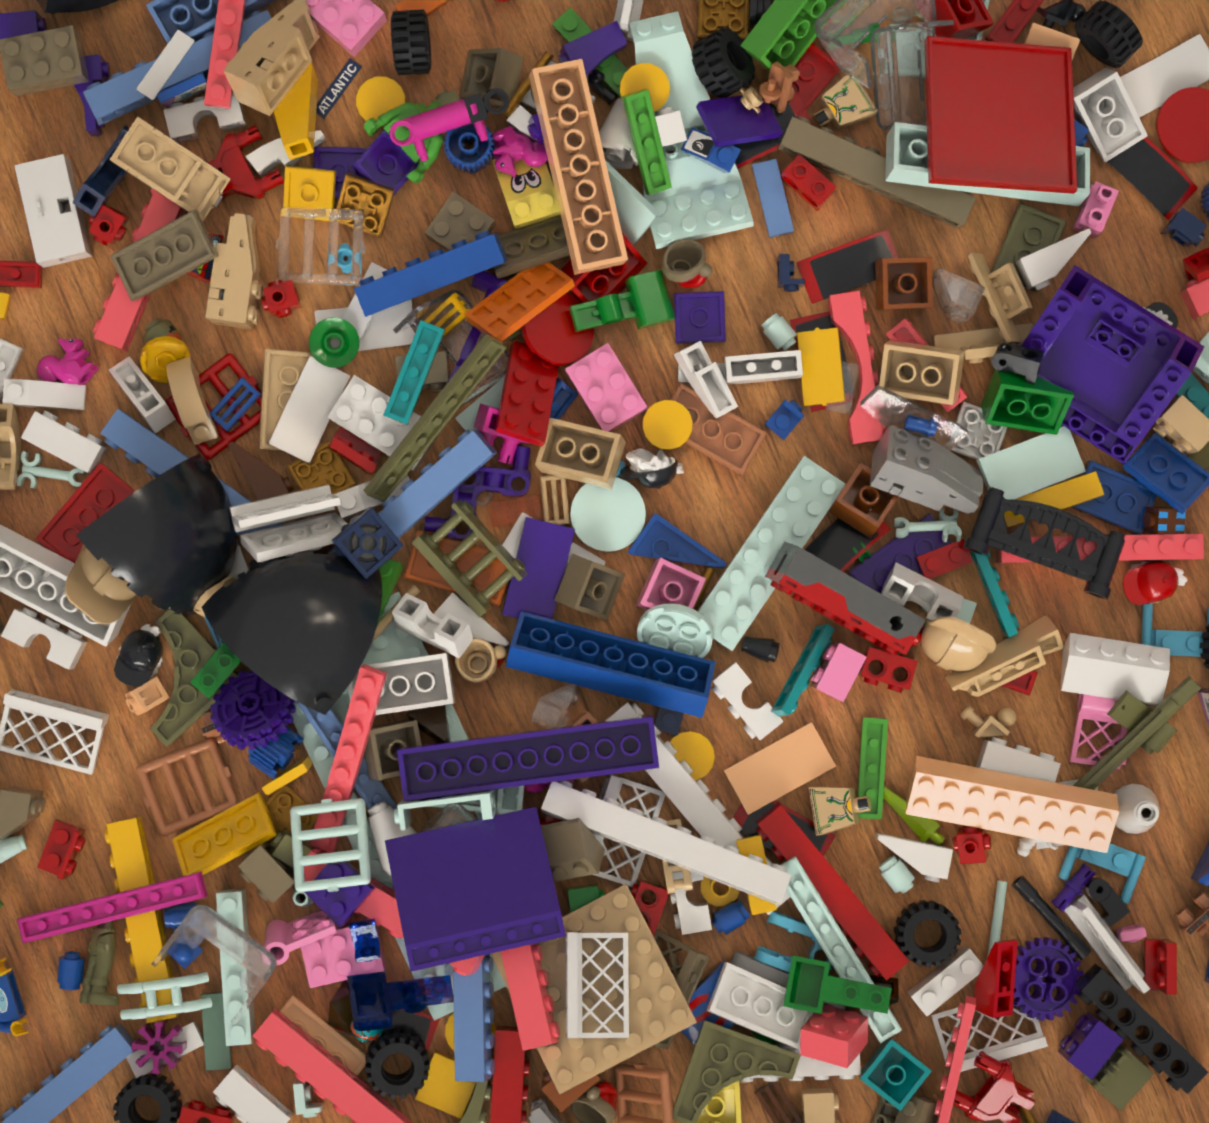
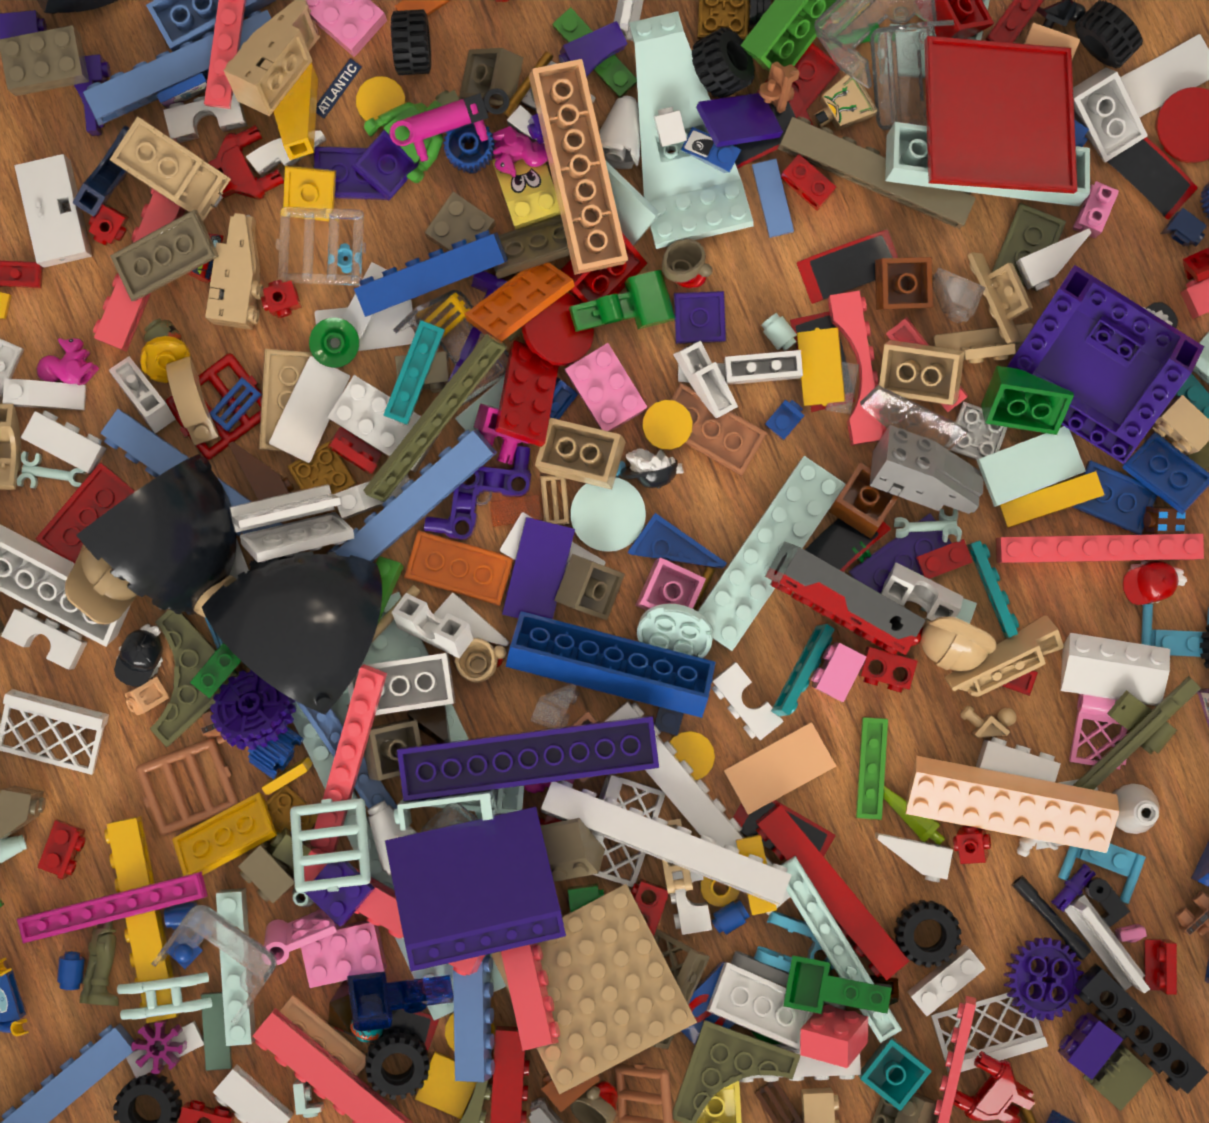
(165, 64): white sticker -> none
(365, 940): clear blue bracket -> none
(367, 542): dark blue piece -> none
(369, 197): pearl gold tile -> none
(462, 581): olive fence -> none
(574, 985): white fence -> none
(595, 81): black arm -> none
(646, 77): yellow tile -> none
(647, 141): bright green plate -> none
(751, 99): tan plate -> none
(761, 648): black cone -> none
(785, 269): dark blue bracket -> none
(836, 808): tan torso -> none
(896, 874): light aqua brick -> none
(921, 425): blue pin -> none
(992, 532): black piece -> none
(997, 913): light aqua bar -> none
(997, 980): red slope -> none
(1018, 360): black leg -> none

